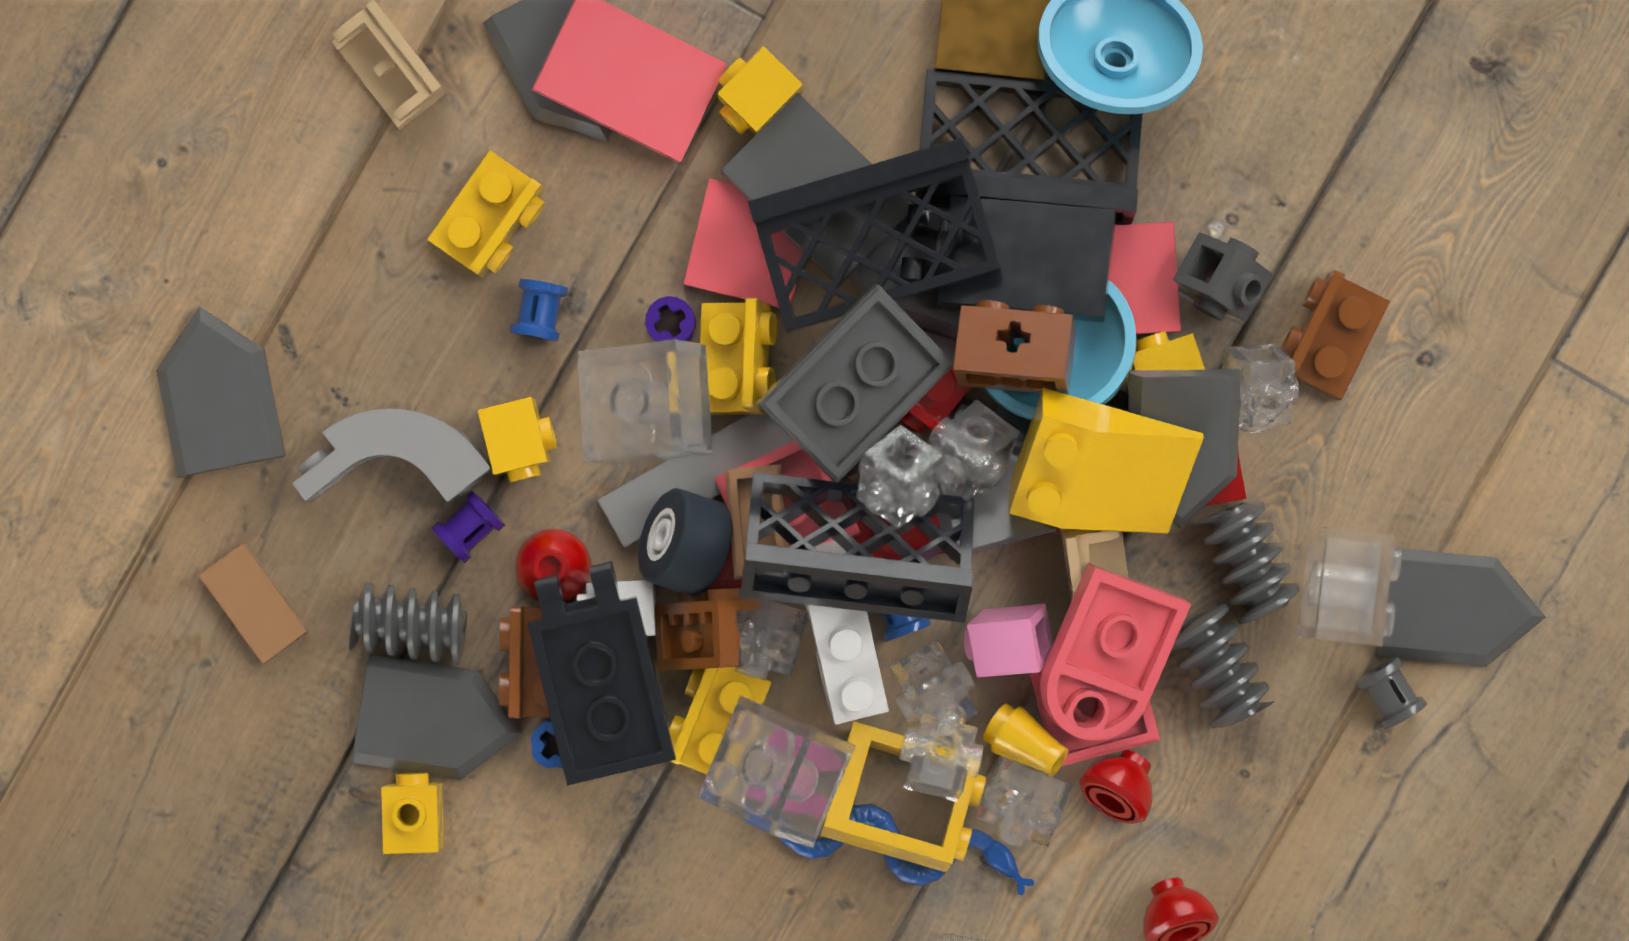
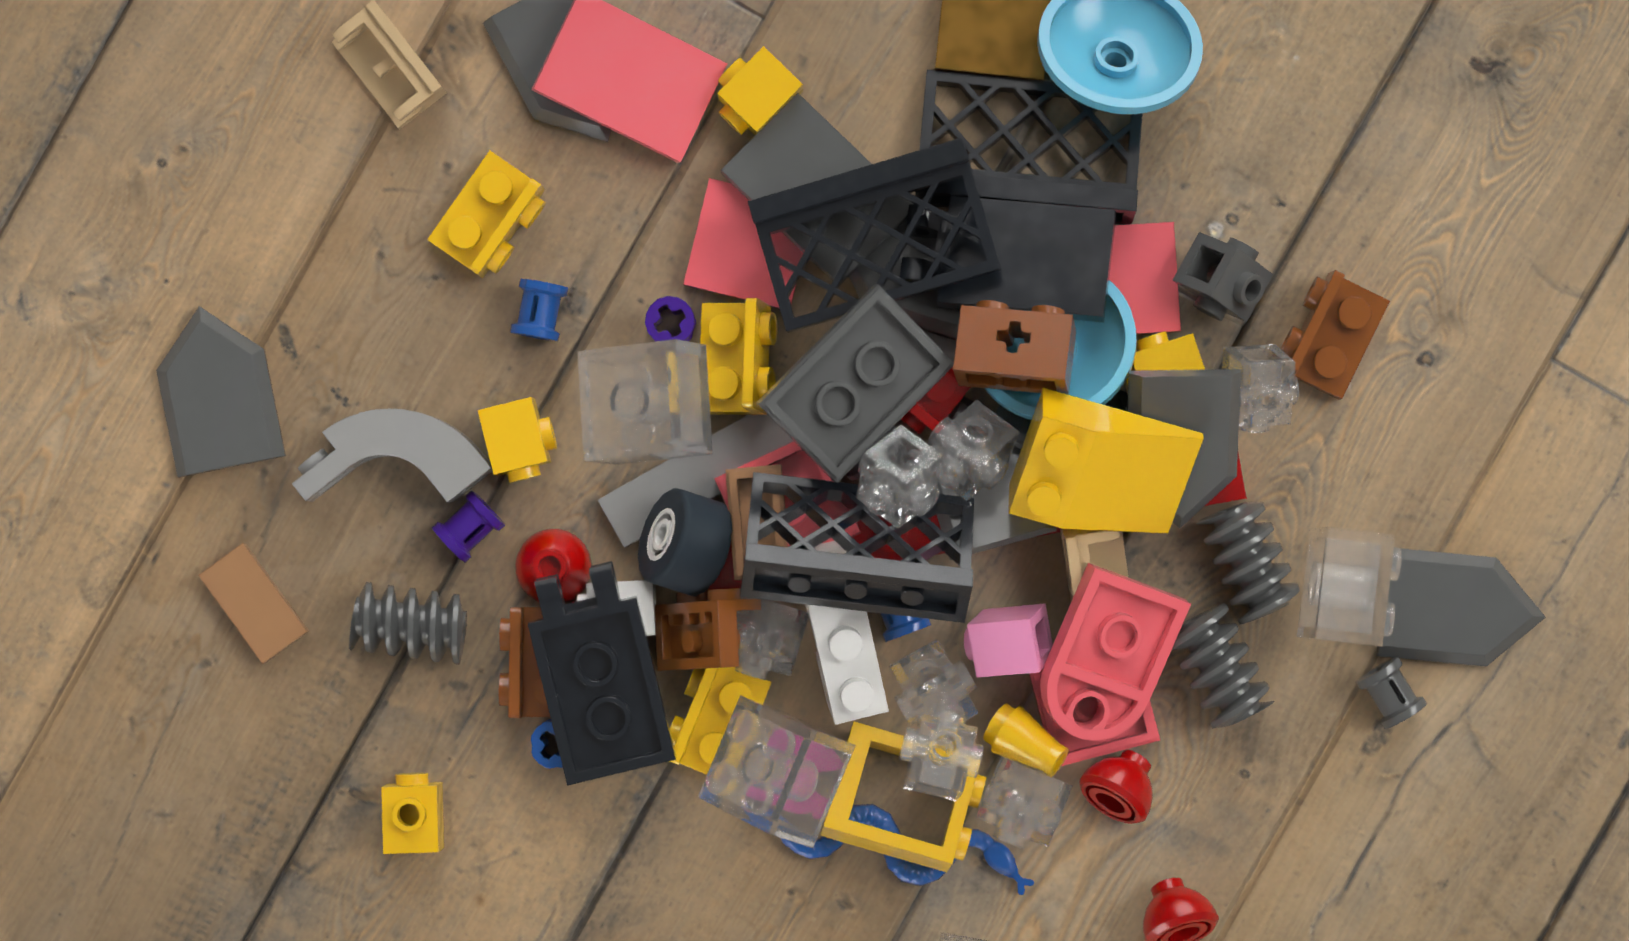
(429, 718): dark grey tile -> none

